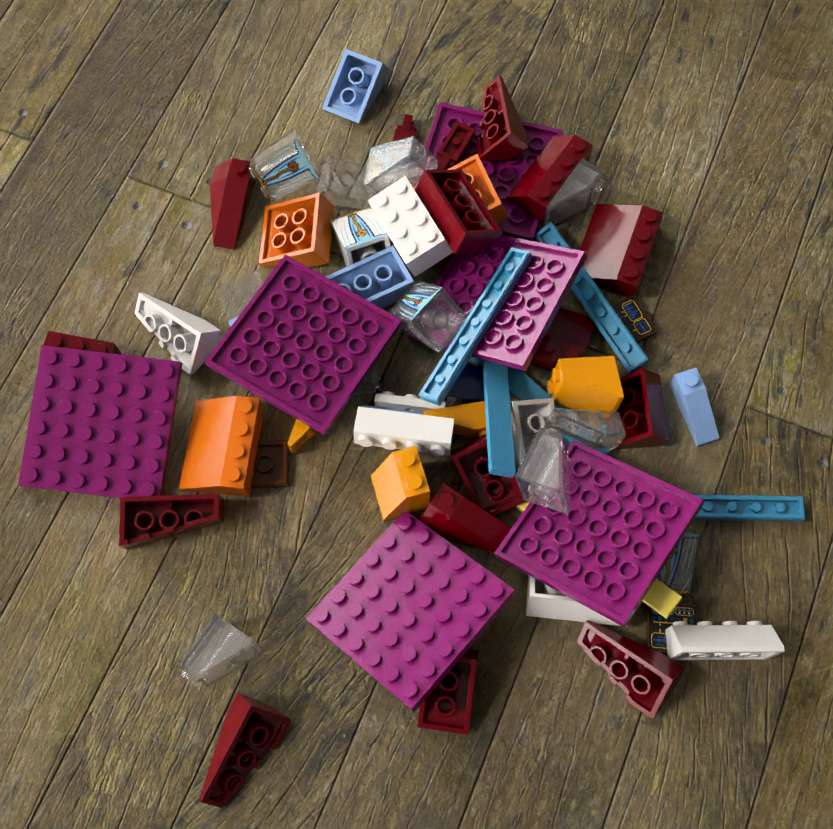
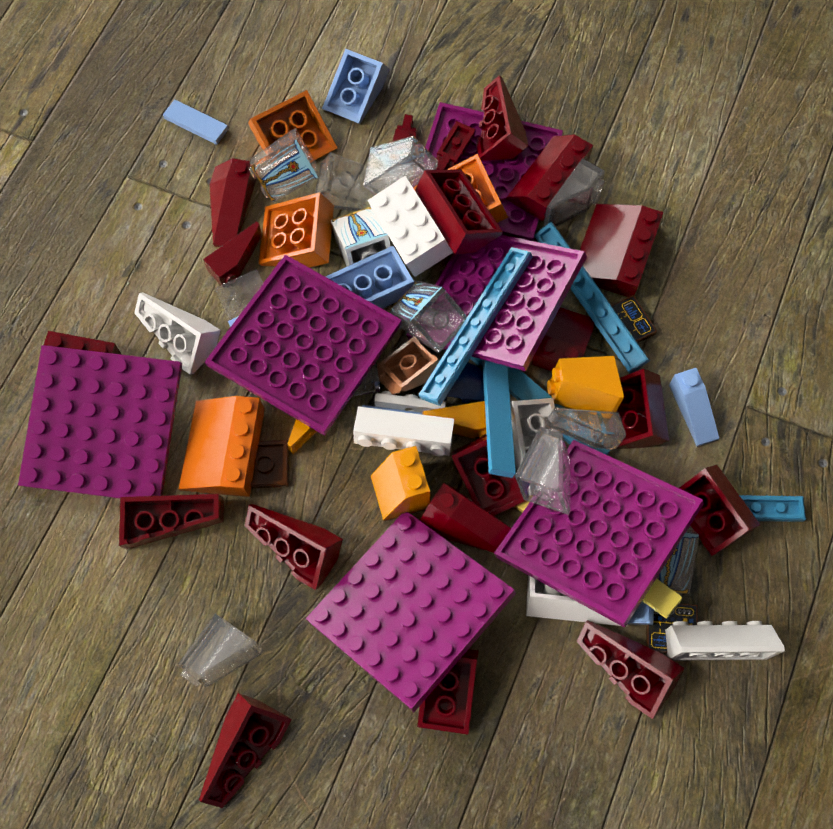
(195, 122): none -> light blue tile
(231, 258): none -> dark red slope
(294, 113): none -> orange slope
(301, 545): none -> dark red wedge
(407, 367): none -> nougat slope
(643, 615): none -> light blue tile
(723, 514): none -> dark red slope

